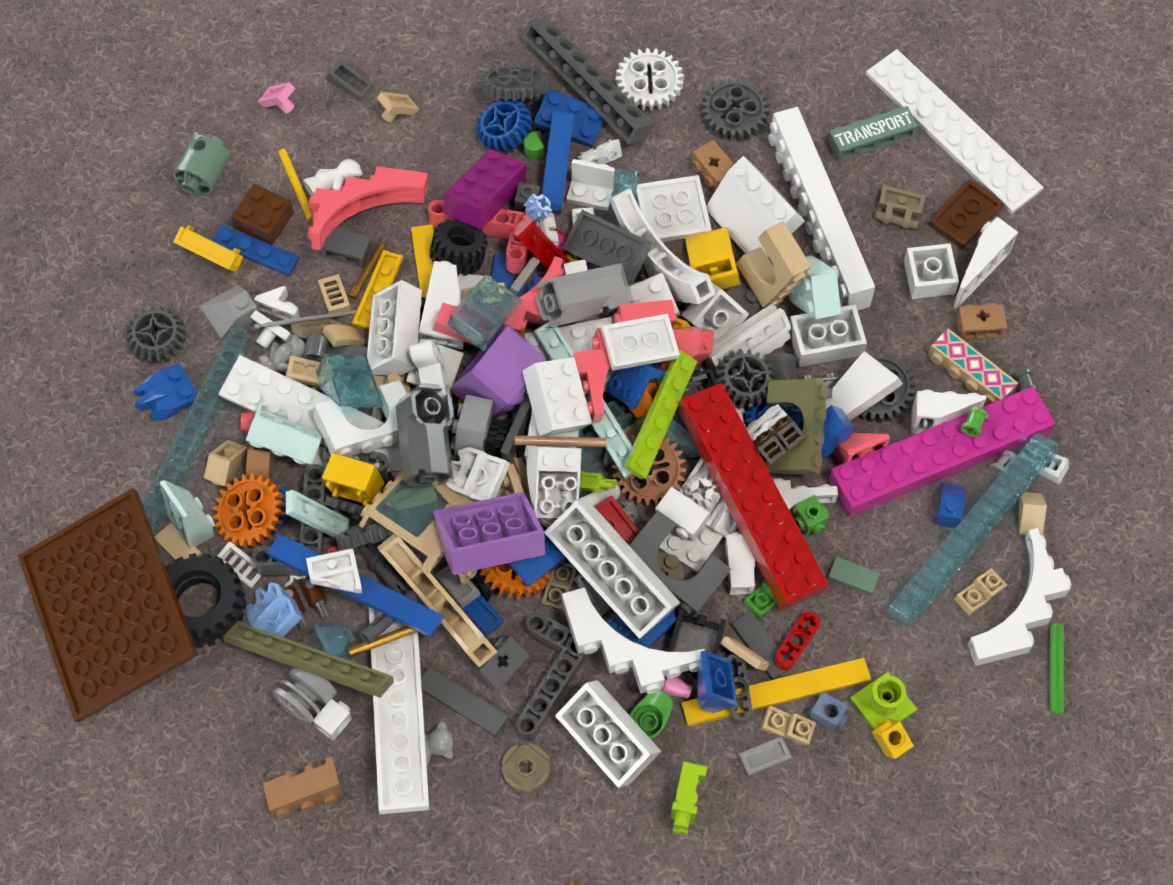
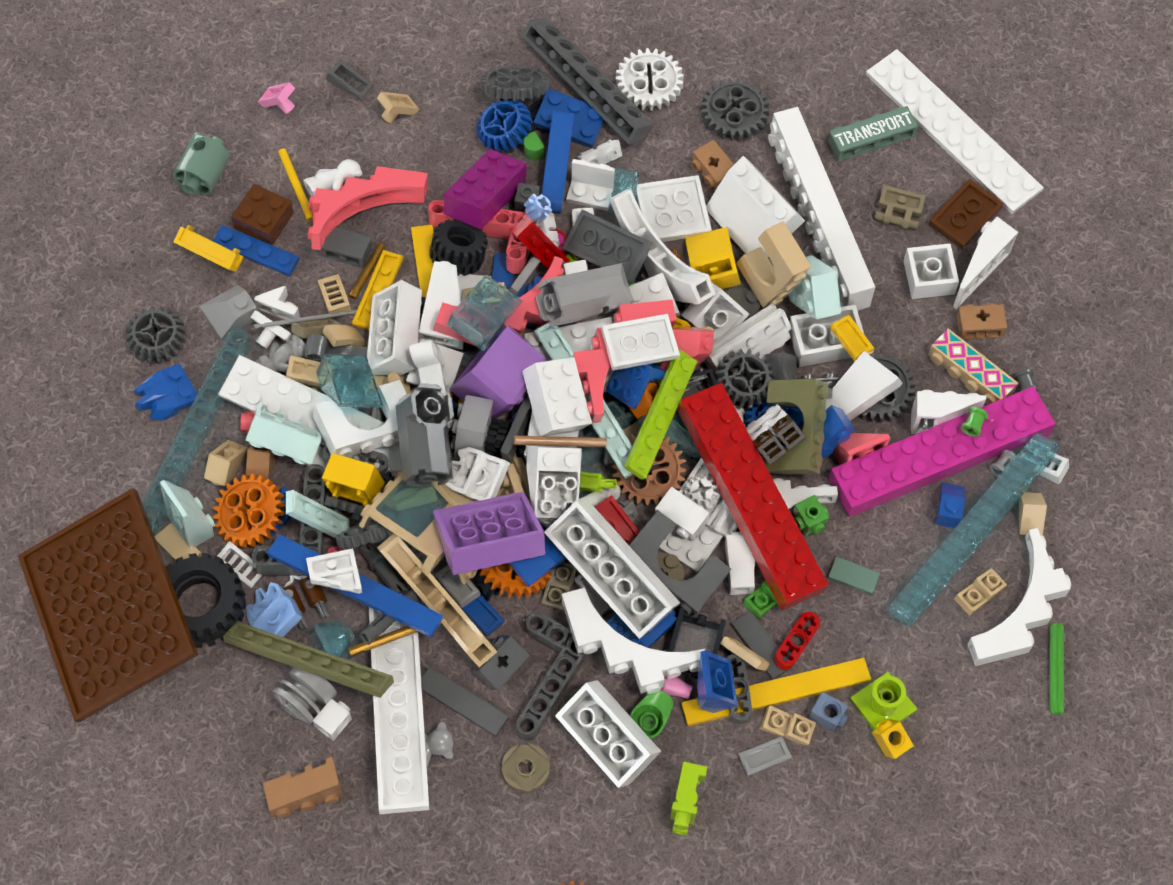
(851, 337): none -> yellow tile

